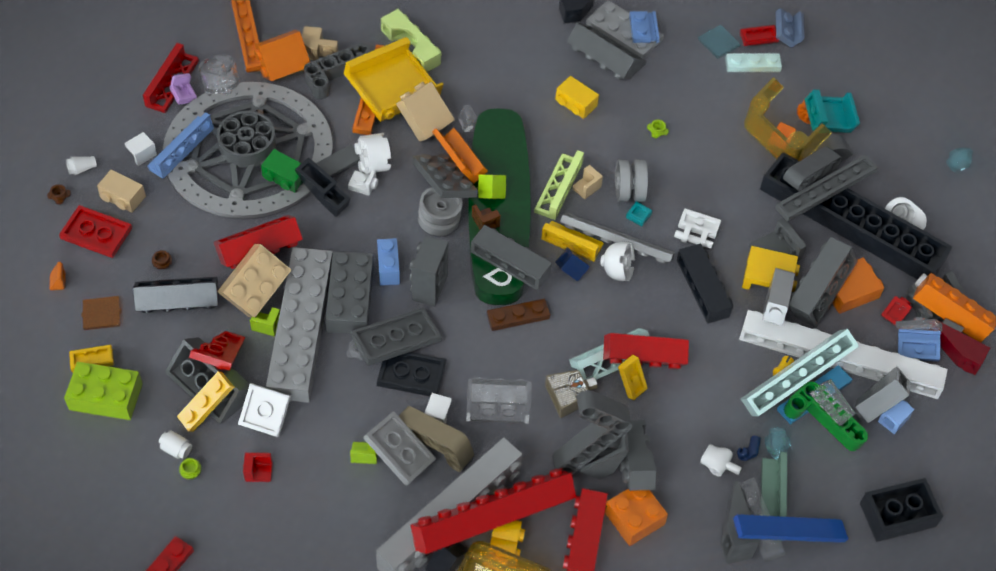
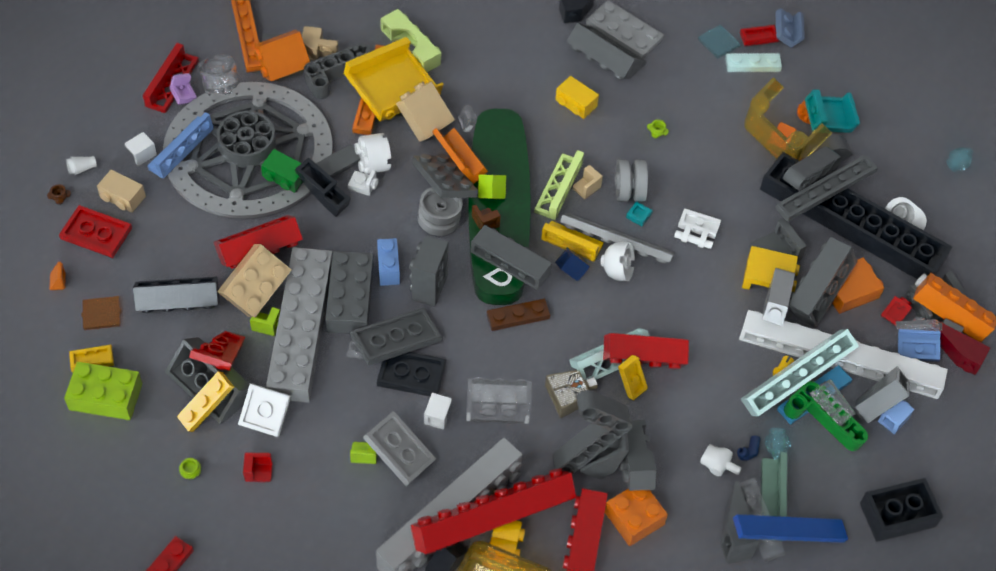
(161, 259): reddish brown plate -> none
(175, 445): white brick -> none
(440, 437): dark tan beam -> none
(643, 27): medium blue plate -> none
(704, 283): black brick -> none

